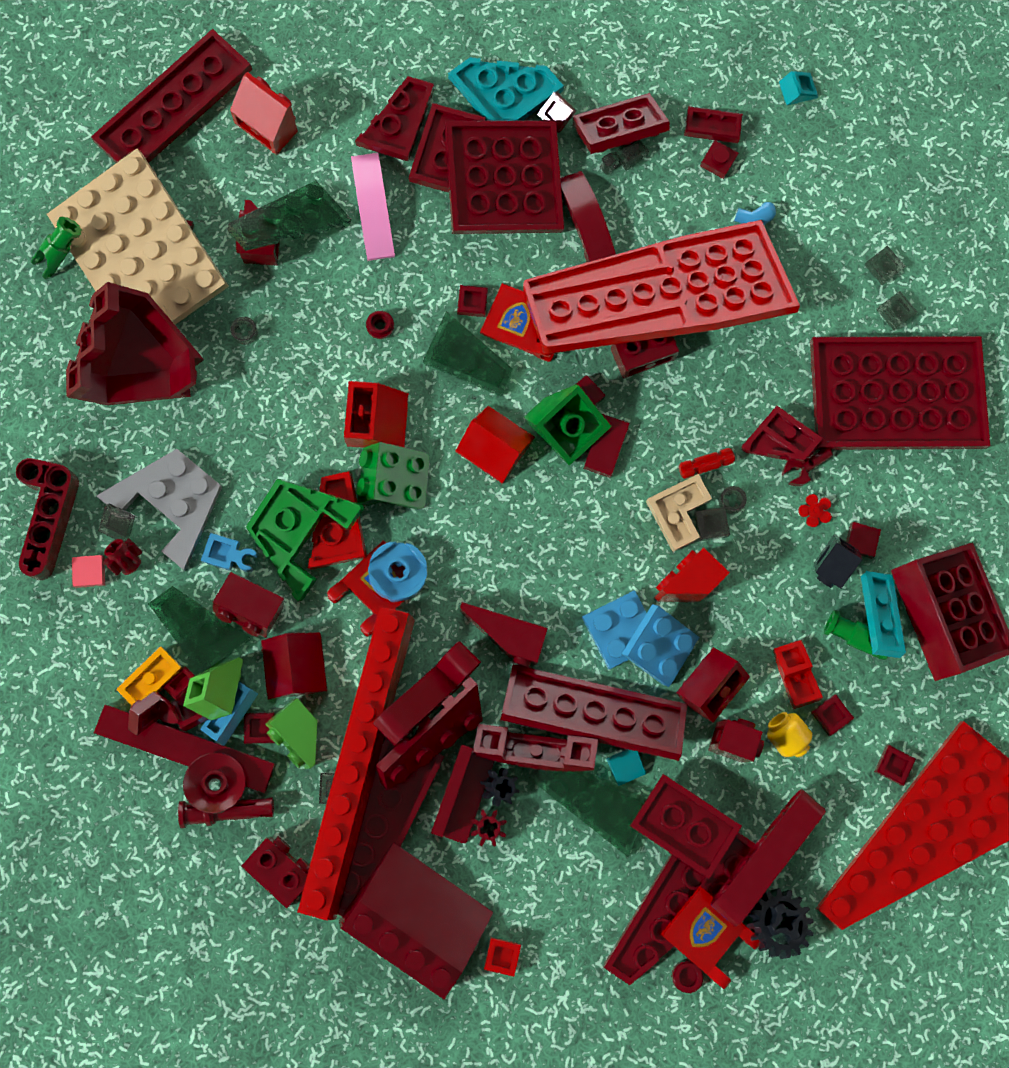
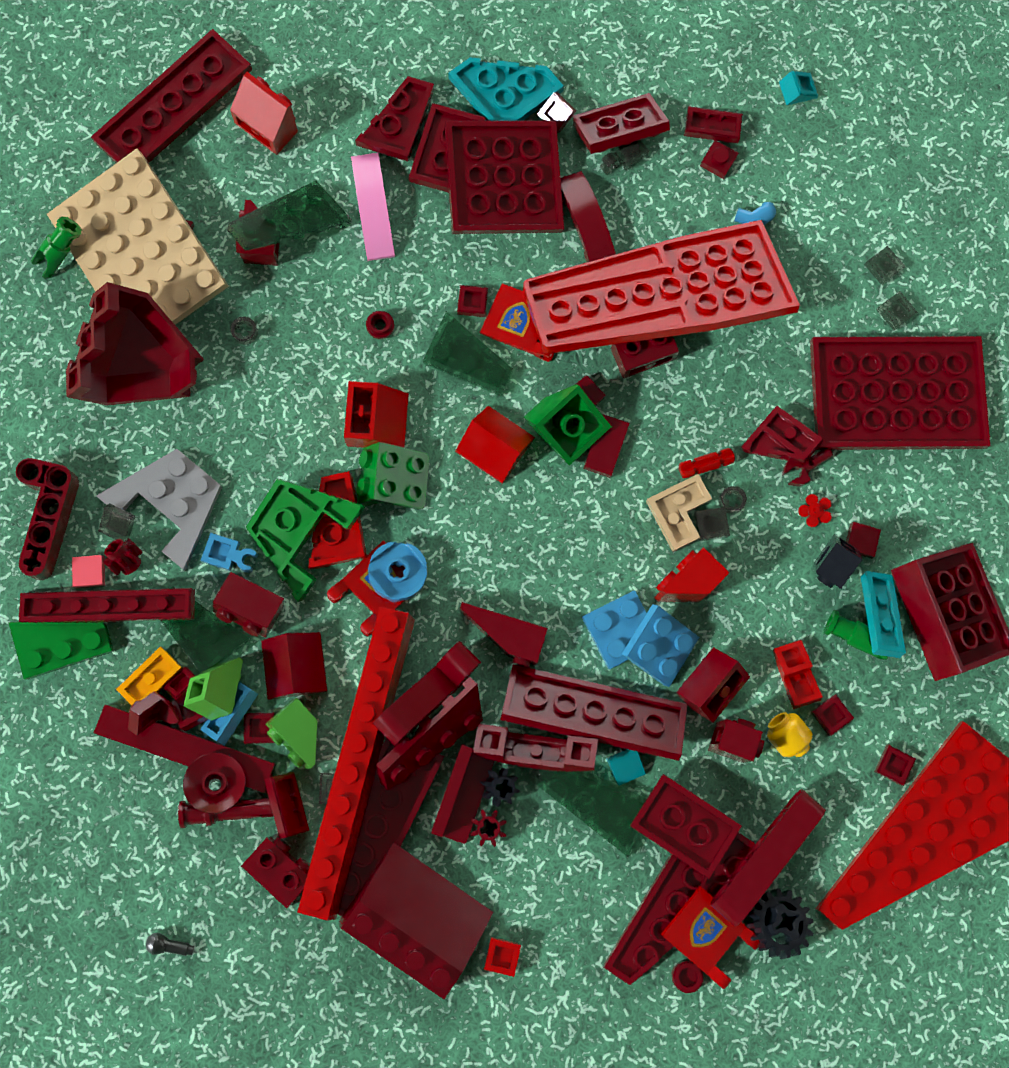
(57, 645): none -> green wing
(108, 605): none -> dark red tile
(158, 944): none -> pearl dark grey piece
(286, 805): none -> dark red plate

